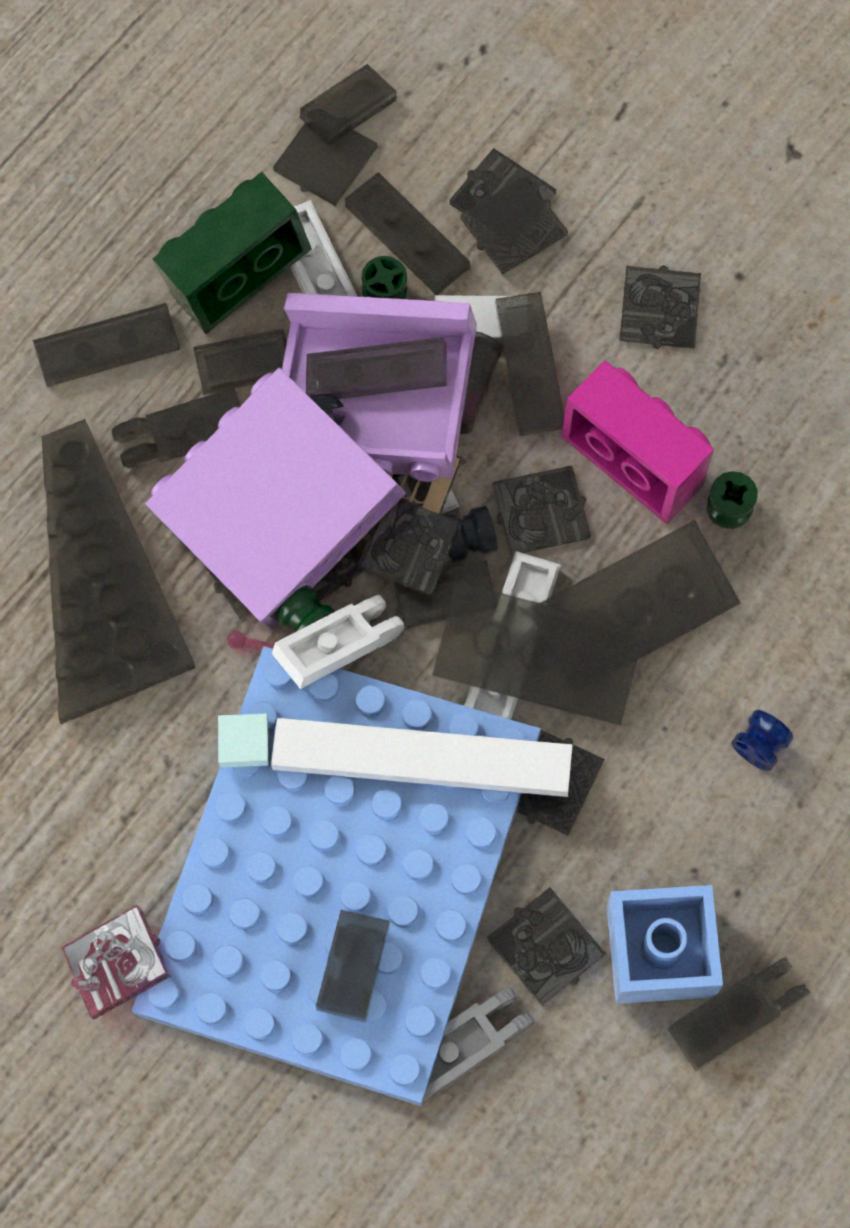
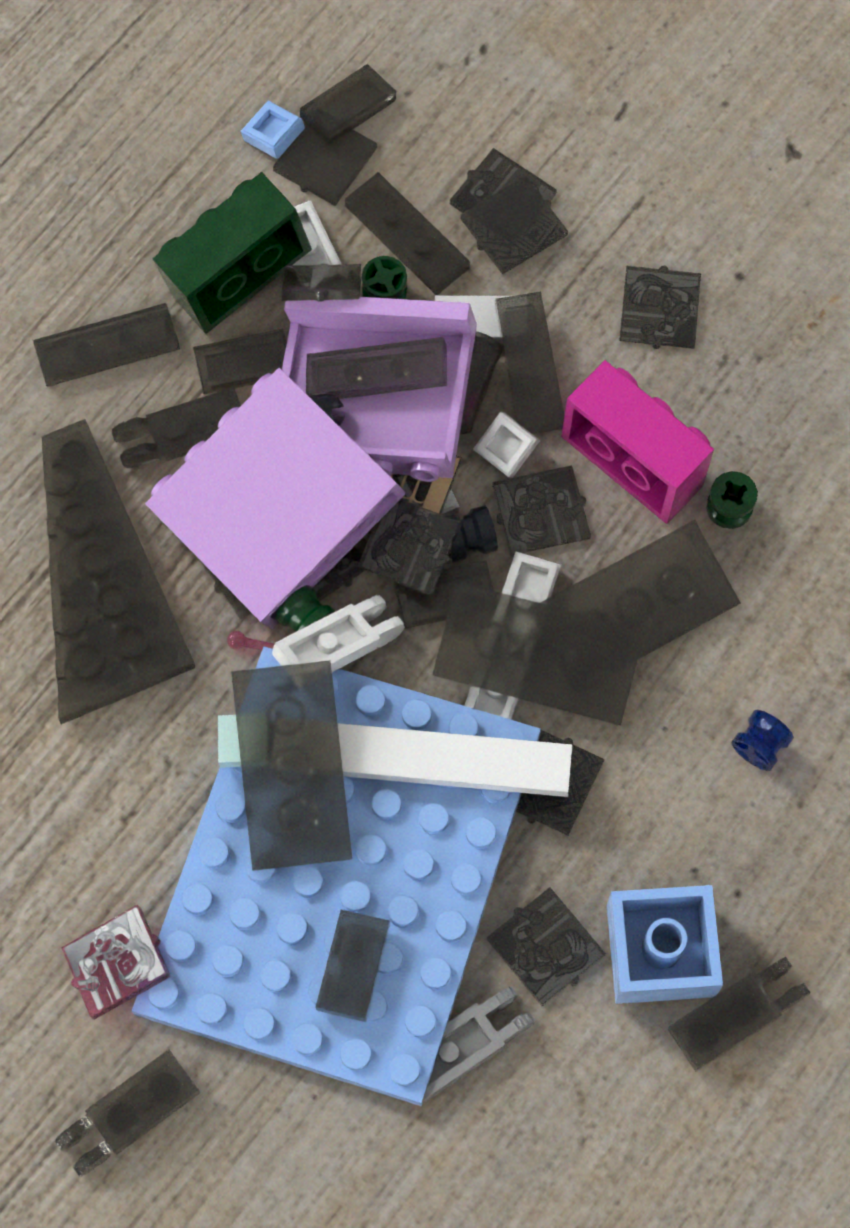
(131, 1110): none -> clear smoke hinge
(272, 129): none -> light blue tile
(291, 765): none -> clear smoke tile
(321, 282): none -> clear smoke piece
(506, 444): none -> white tile

